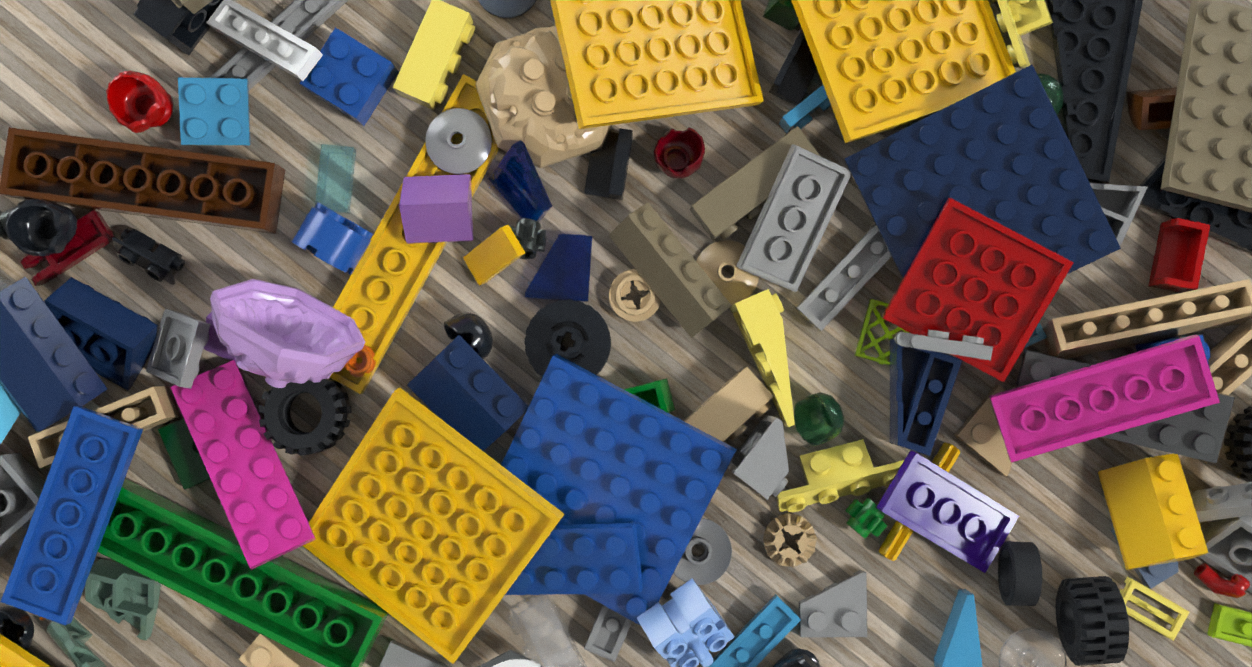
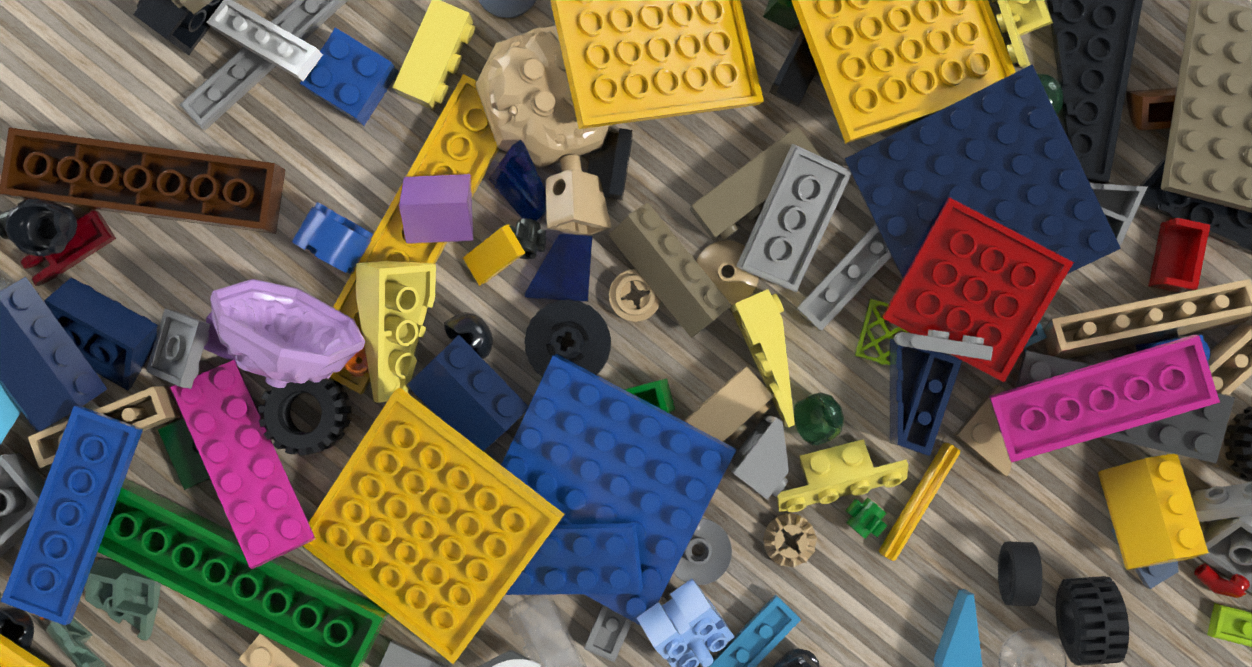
(136, 250): black hinge -> none
(138, 101): red hair -> none
(214, 111): dark azure plate -> none
(336, 177): clear light blue tile -> none
(392, 314): none -> light yellow wedge
(470, 152): light grey dish -> none
(575, 200): none -> tan torso
(679, 153): dark red hair -> none
(800, 114): dark azure plate -> none
(836, 610): light grey wing -> none
(947, 511): plate -> none
(1176, 623): light yellow tile -> none

